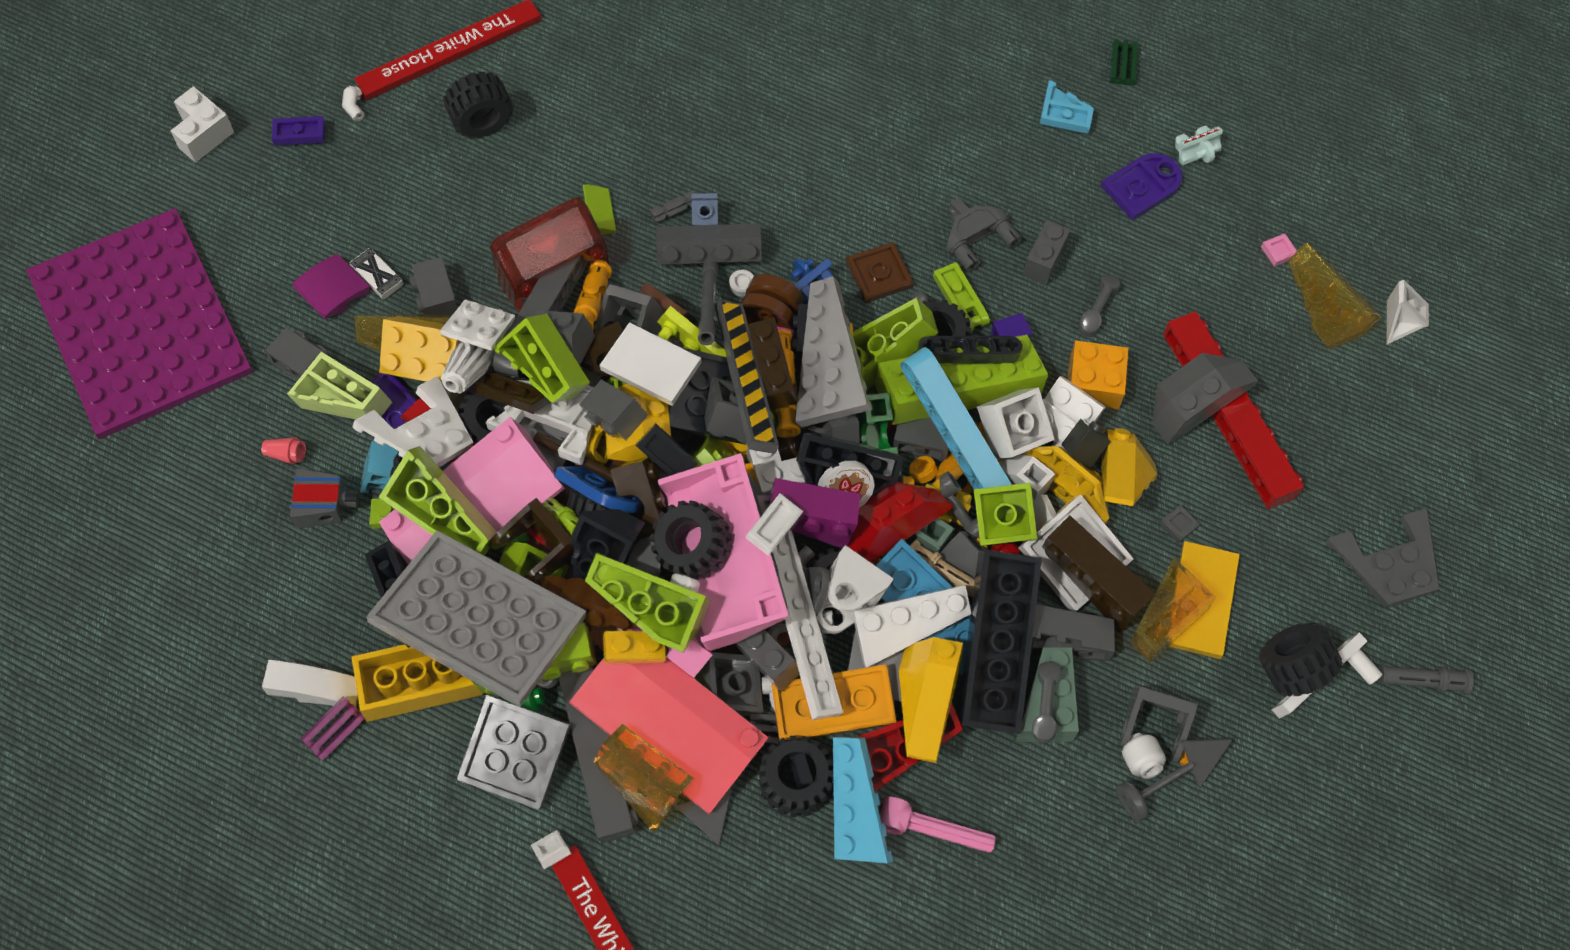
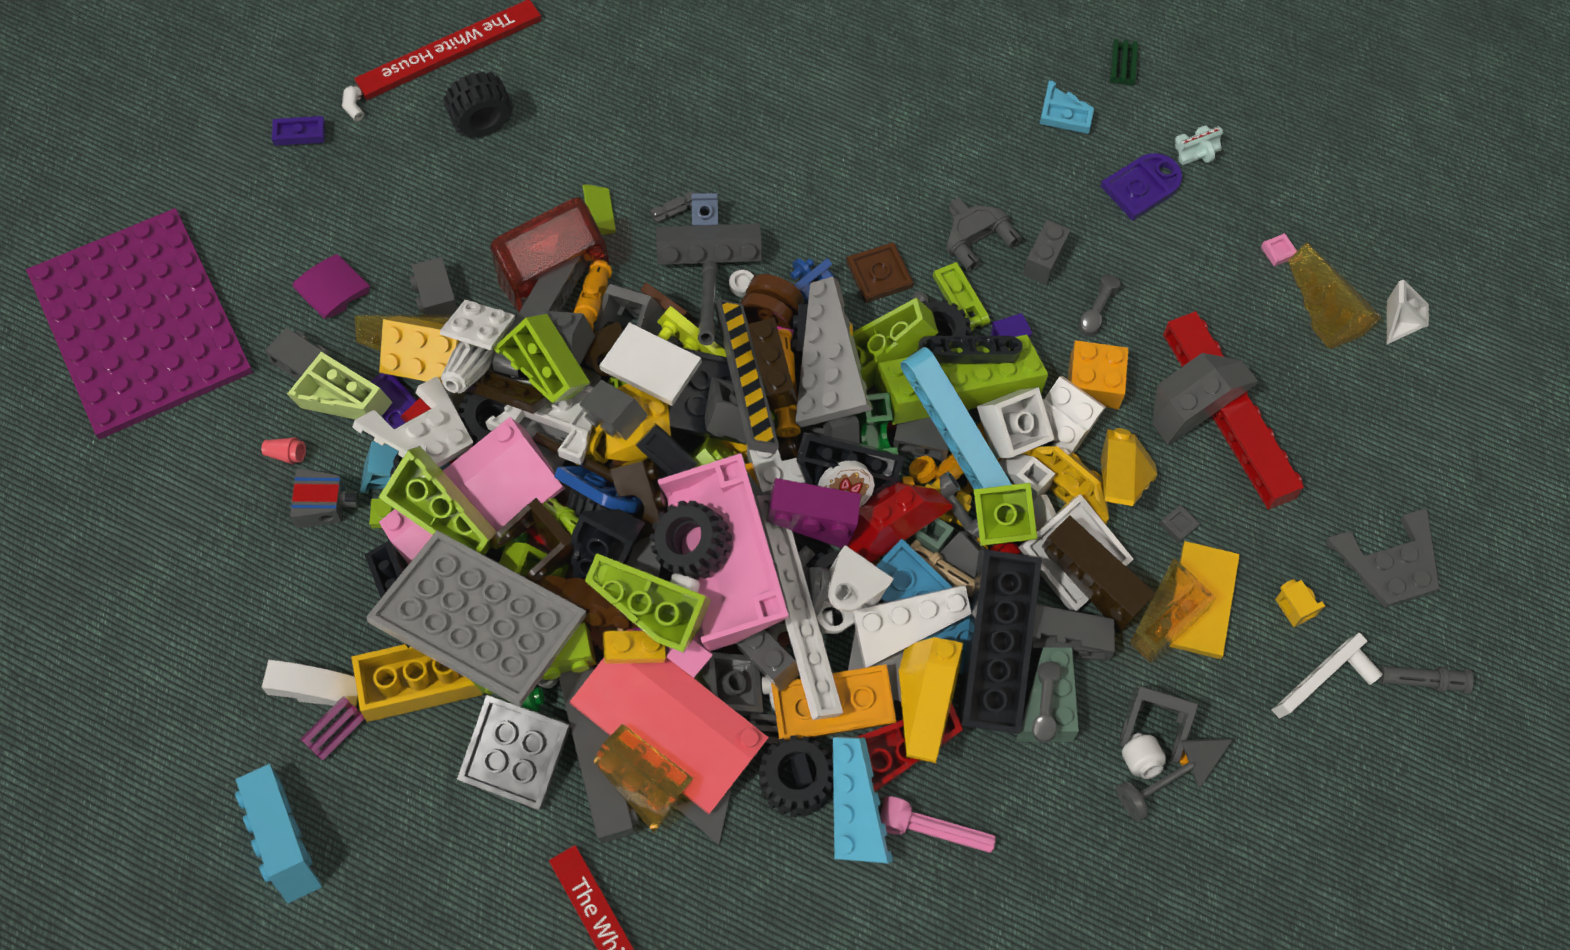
(202, 125): white brick -> none
(276, 834): none -> medium azure wedge
(376, 273): tile -> none
(550, 849): white tile -> none
(773, 524): white tile -> none
(1086, 442): pearl dark grey brick -> none
(1298, 602): none -> yellow brick
(1300, 659): black tyre -> none

